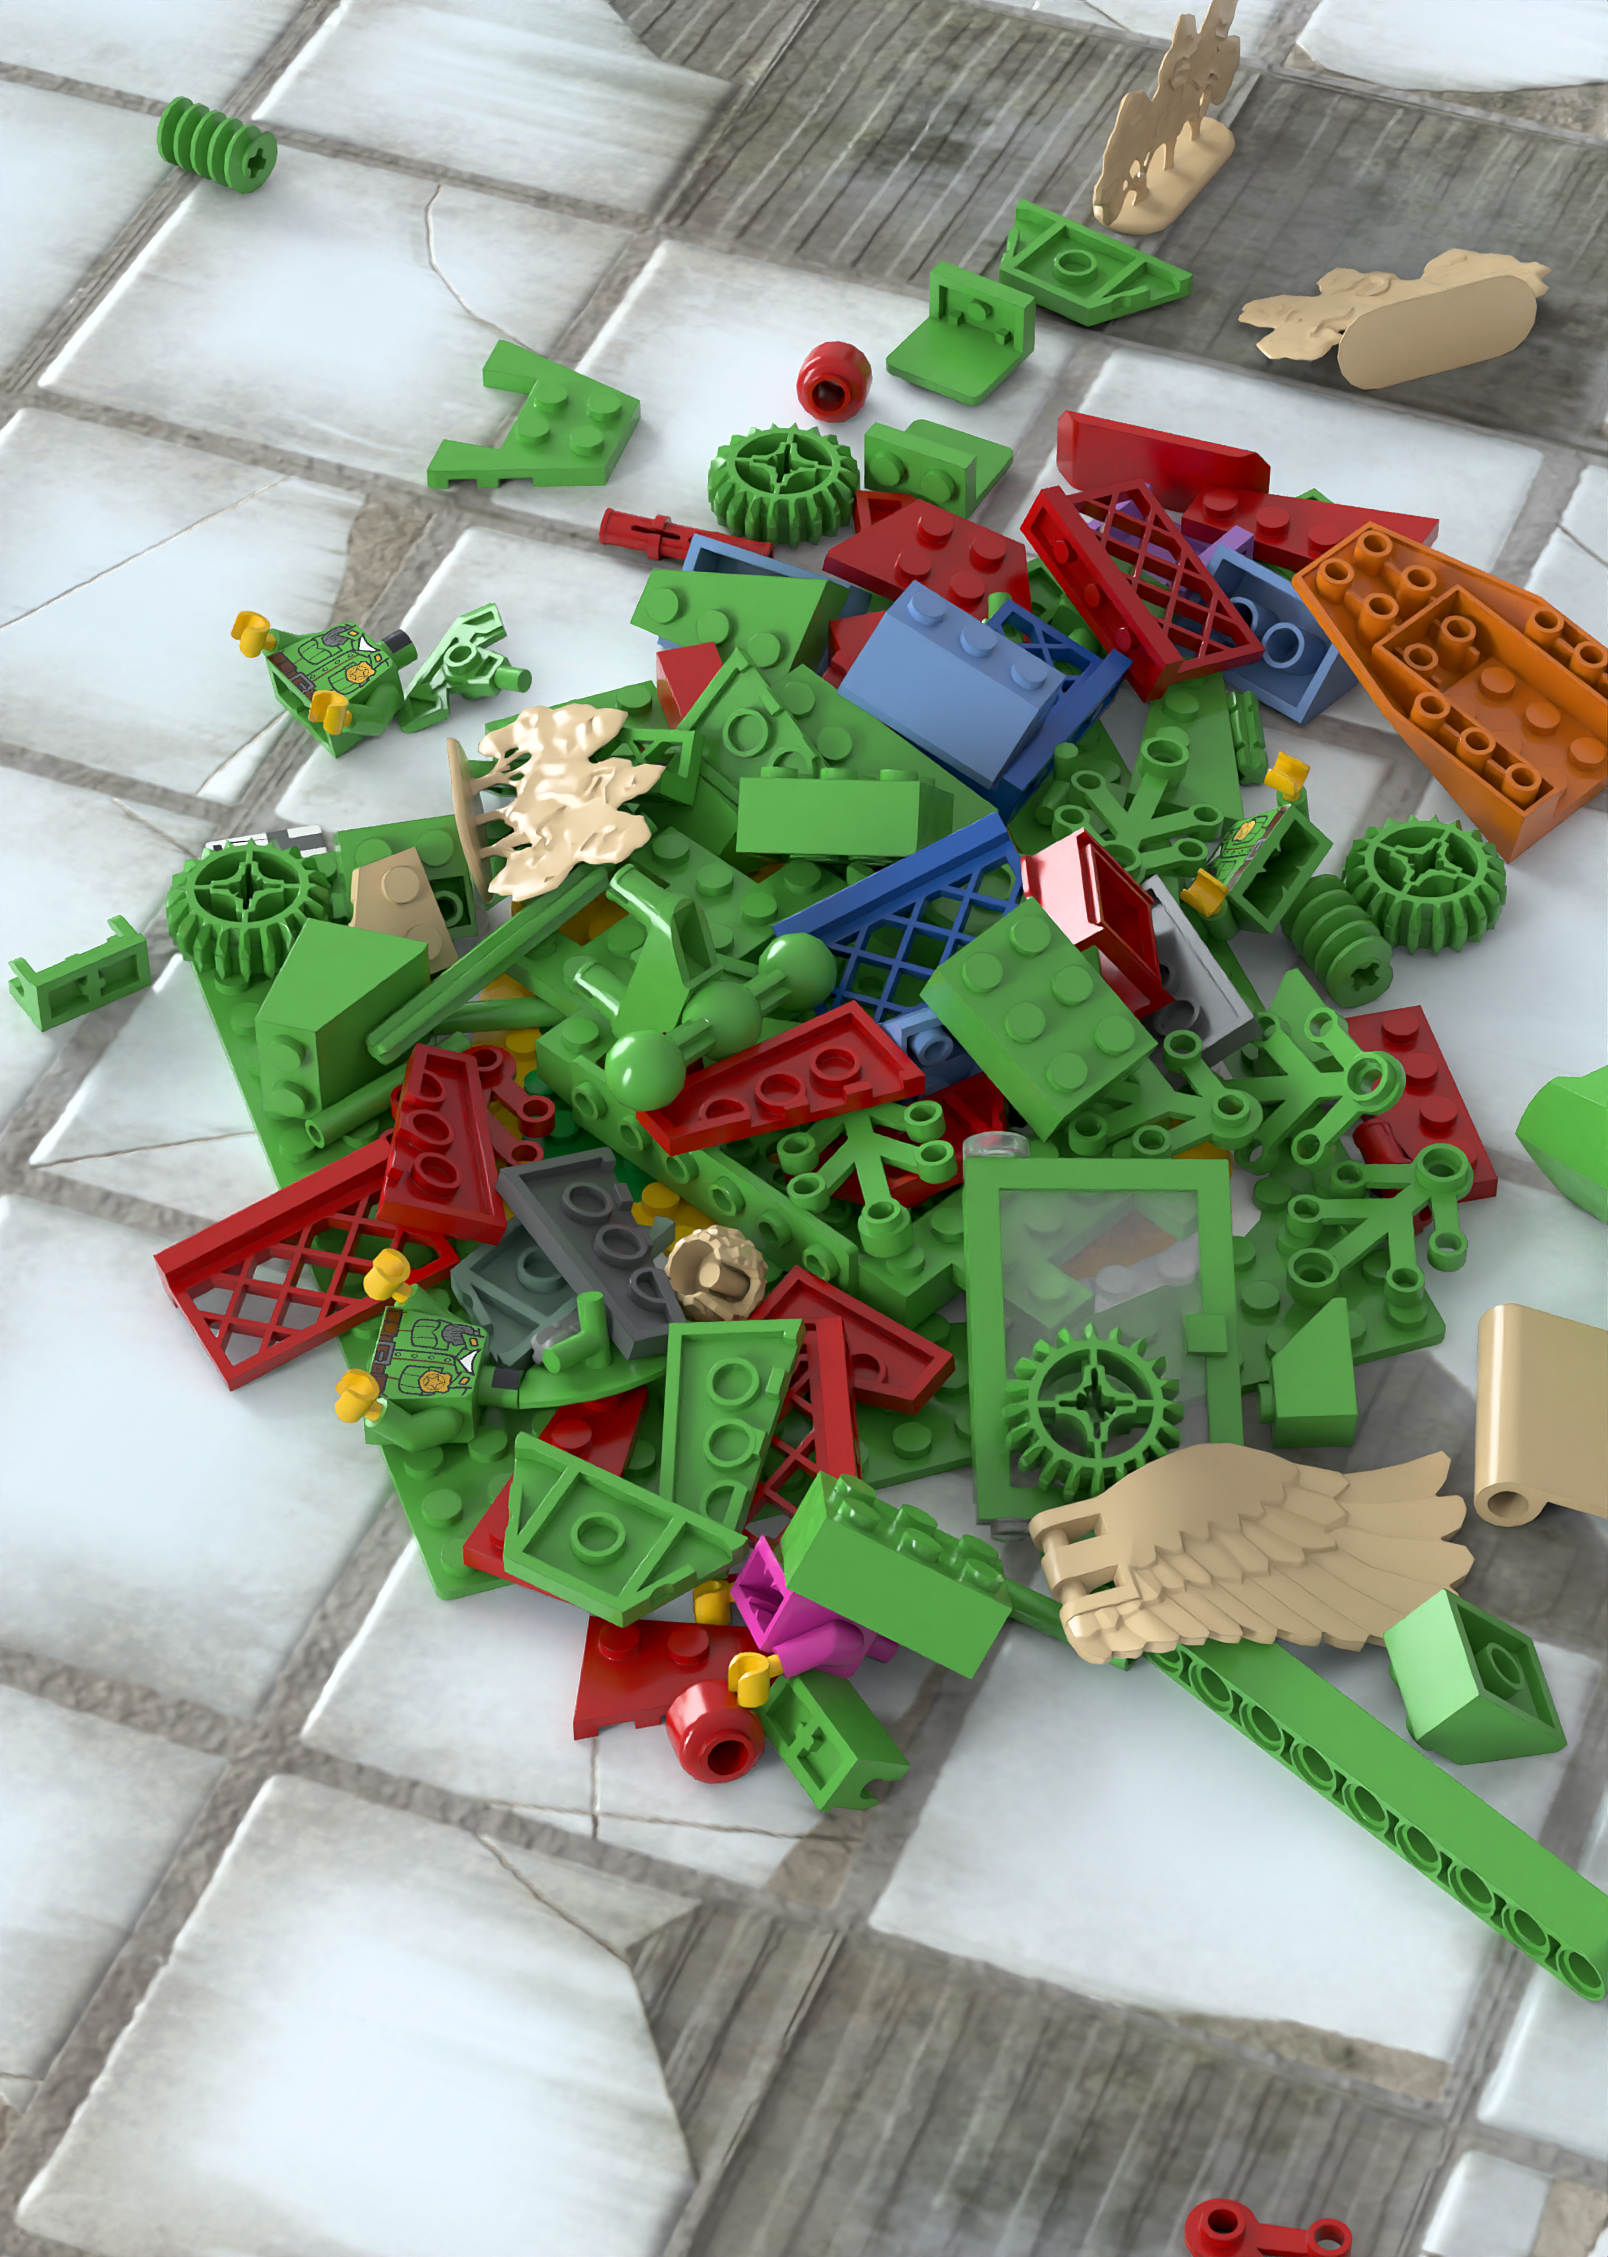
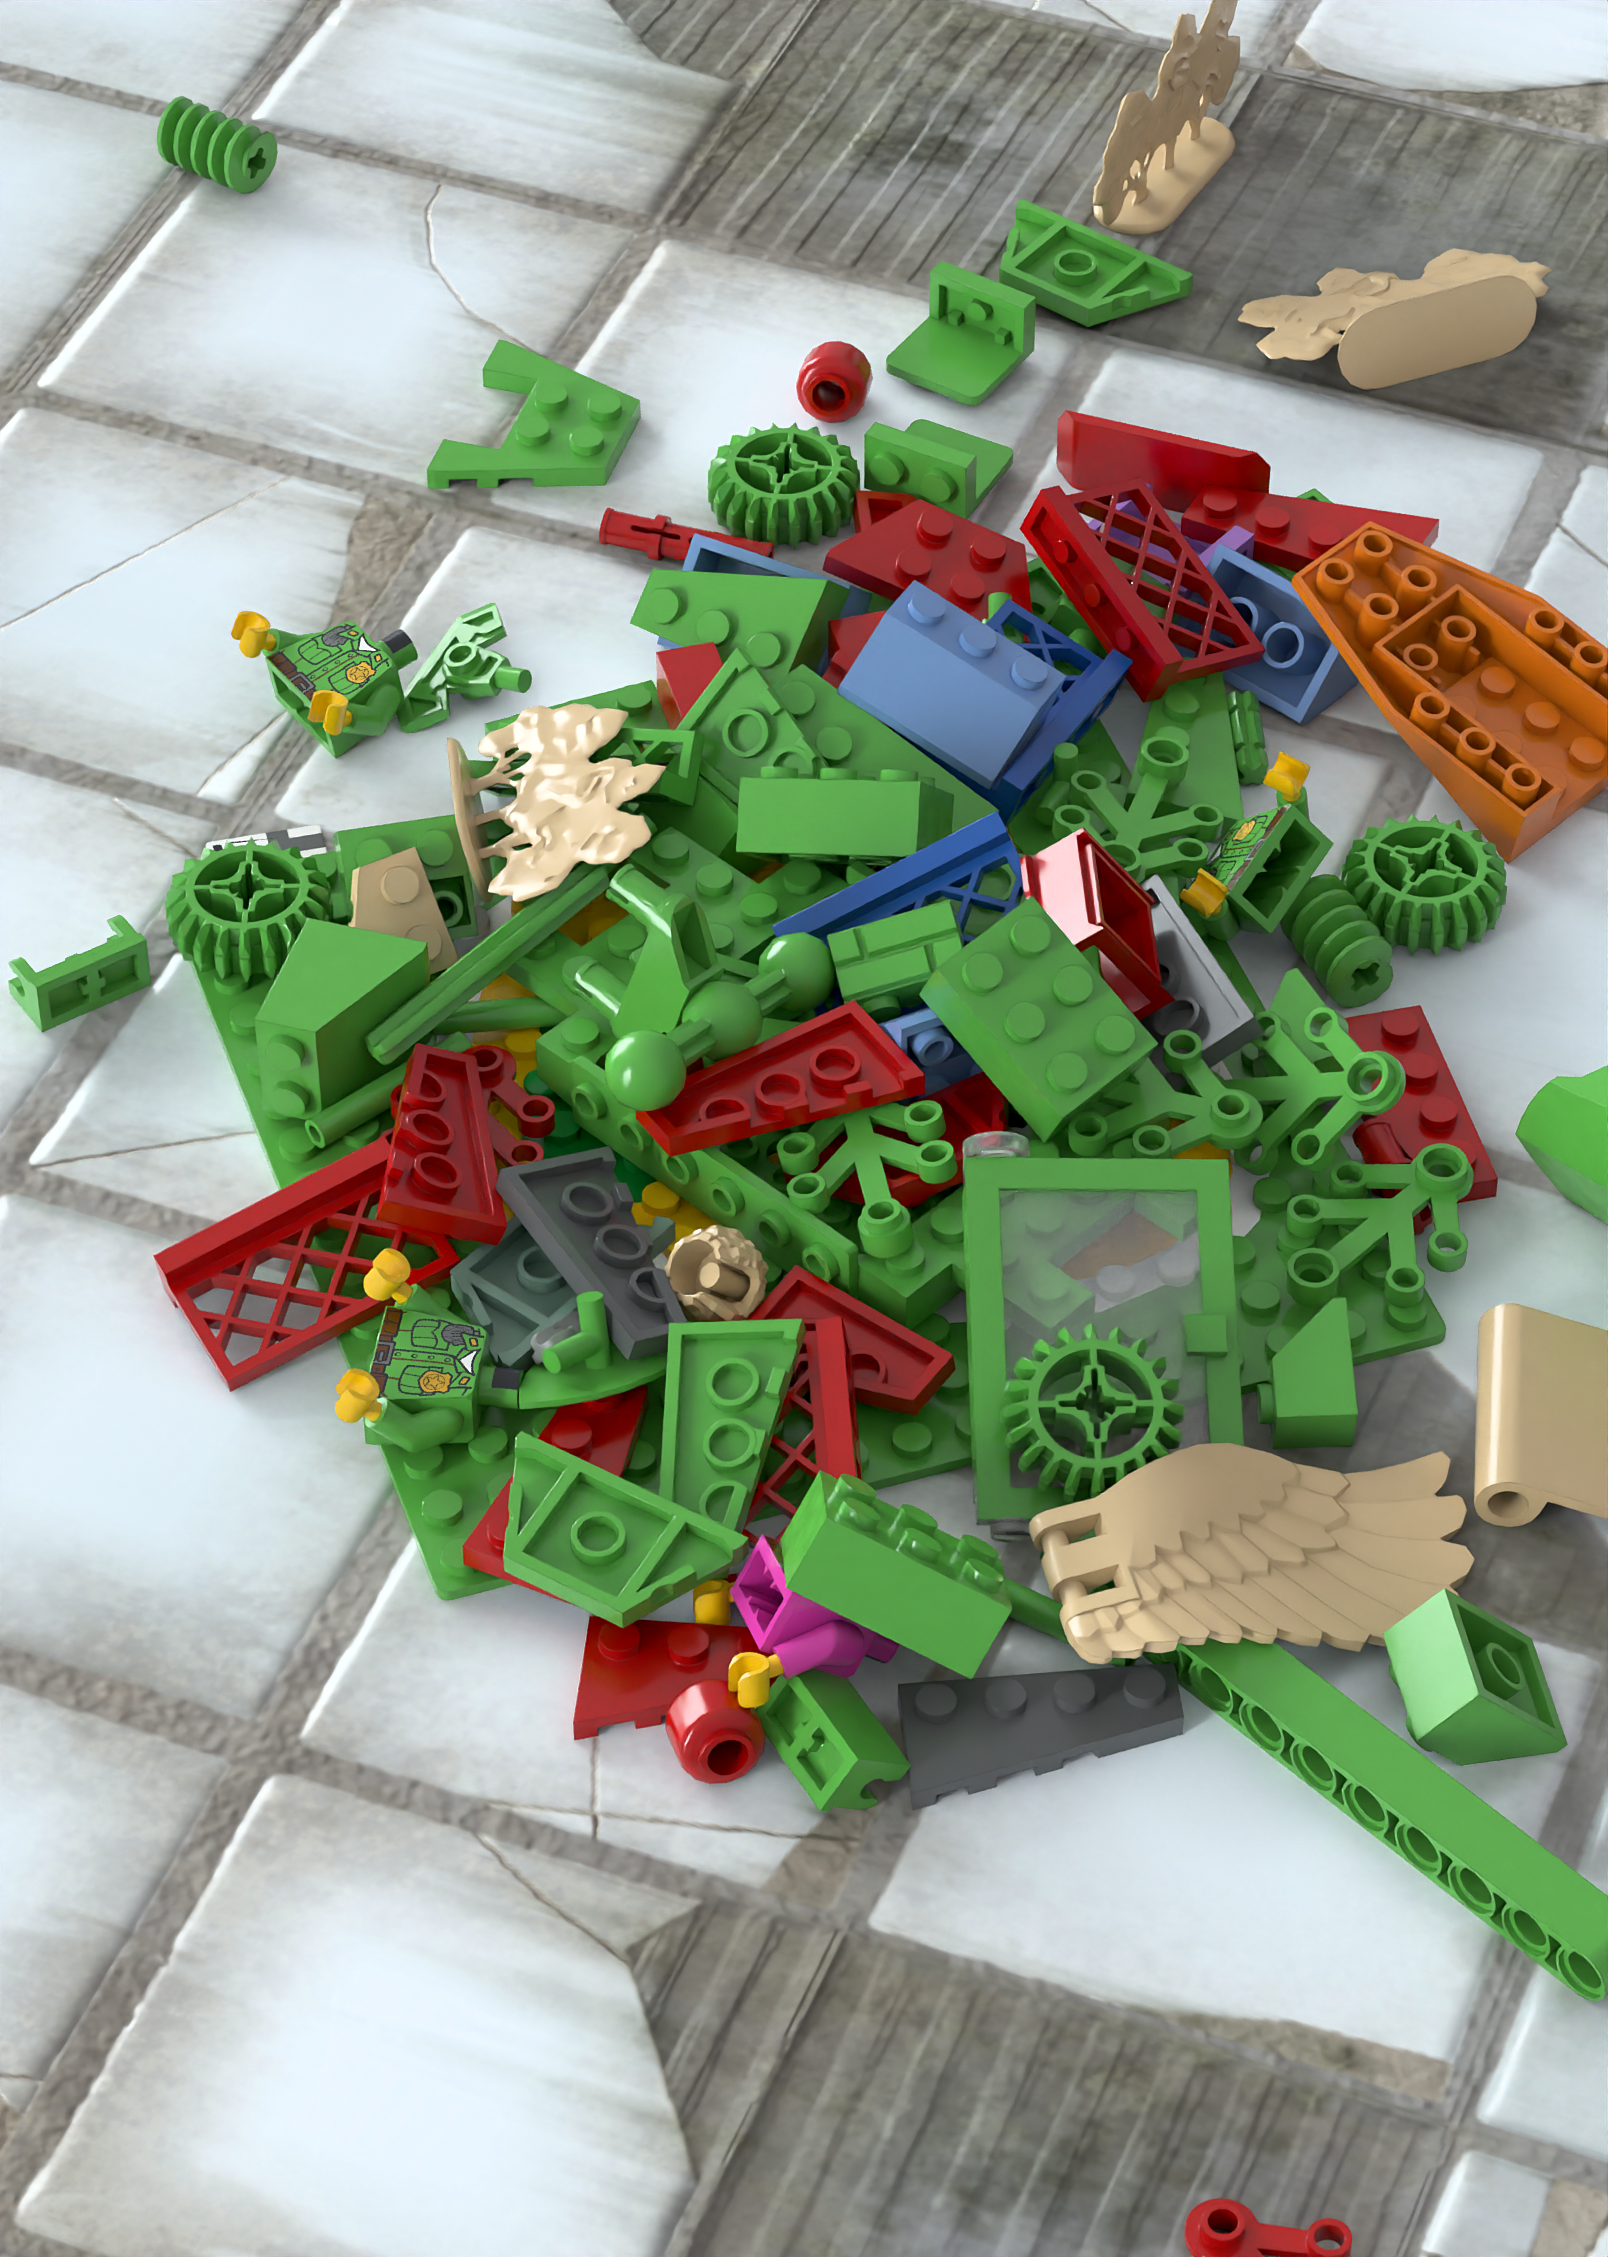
(894, 957): none -> bright green brick
(1001, 1725): none -> dark grey wing

